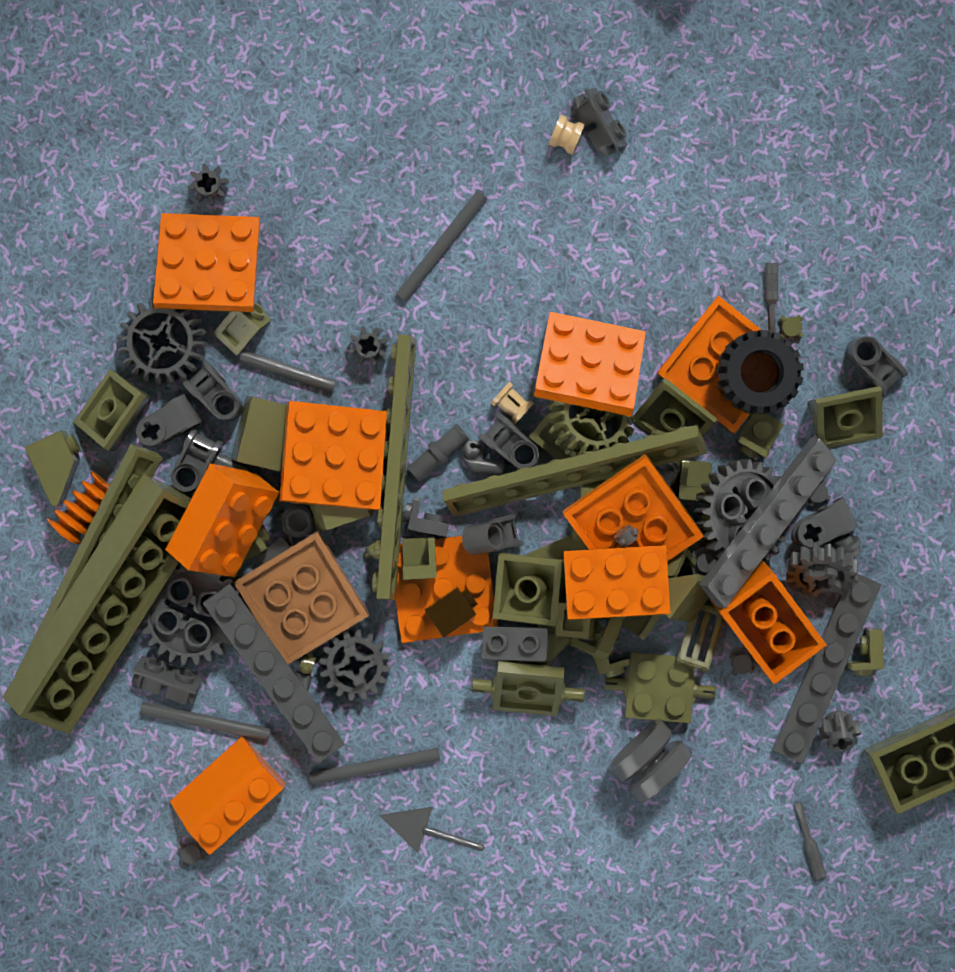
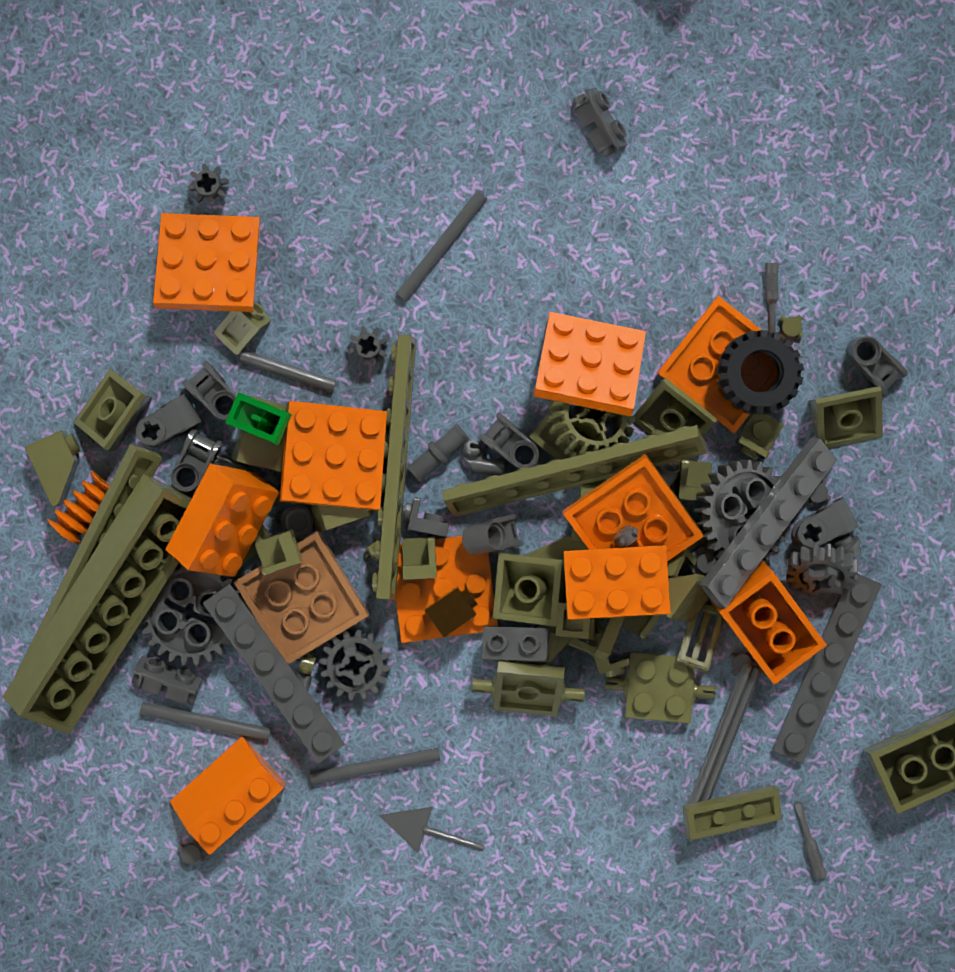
(157, 355): dark grey gear -> none
(258, 418): none -> green slope
(278, 552): none -> olive panel
(512, 403): tan bush -> none
(566, 134): tan wheel -> none
(650, 761): dark grey wheel -> none
(725, 734): none -> dark grey axle
(732, 812): none -> olive plate
(839, 731): dark grey gear -> none
(872, 647): olive bracket -> none

